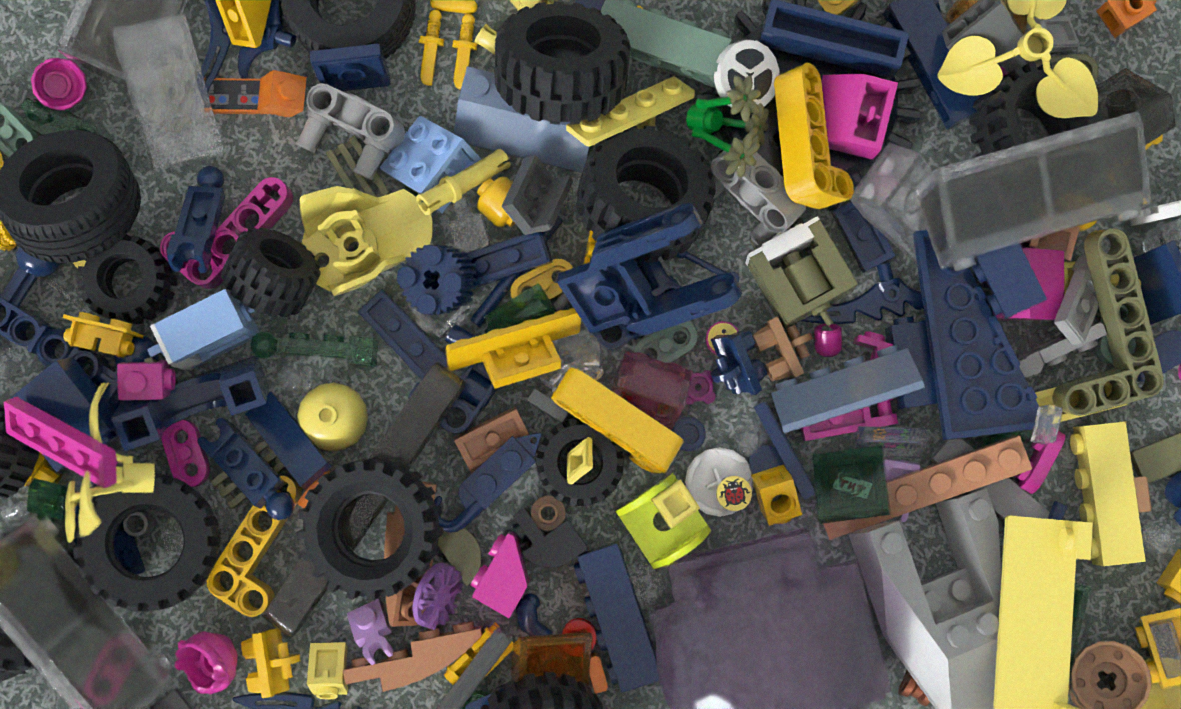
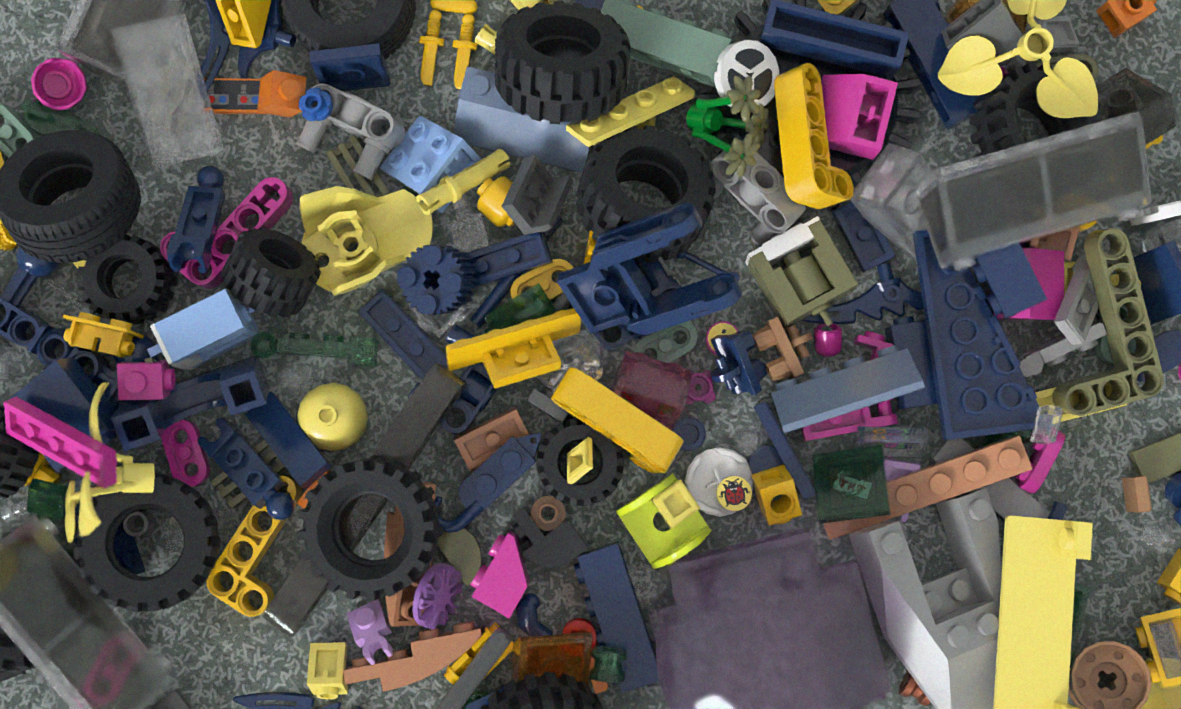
(207, 661): dark pink hair -> none
(272, 663): yellow hips -> none
(322, 110): none -> blue plate
(608, 664): none -> clear green wheel
(1108, 493): light yellow brick -> none

